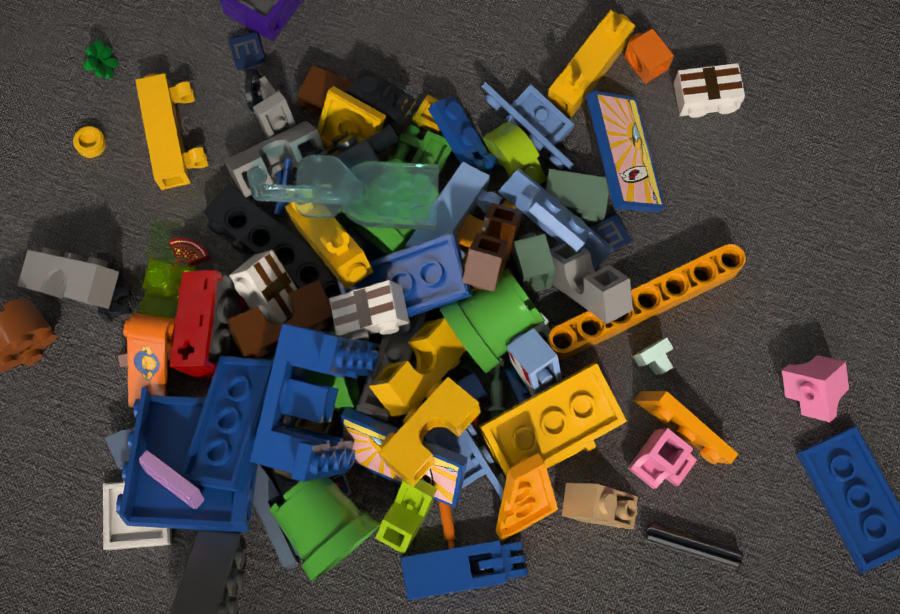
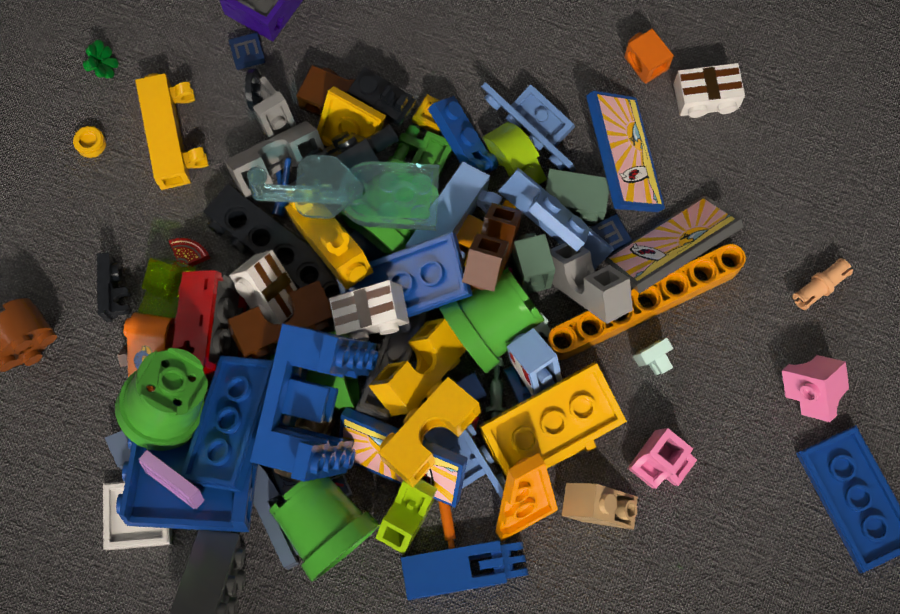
(84, 281): light grey arch -> none
(152, 417): none -> bright green piece
(591, 63): yellow brick -> none
(674, 243): none -> tile
(686, 425): light orange wing -> none
(693, 546): black axle -> none
(822, 284): none -> light nougat pin

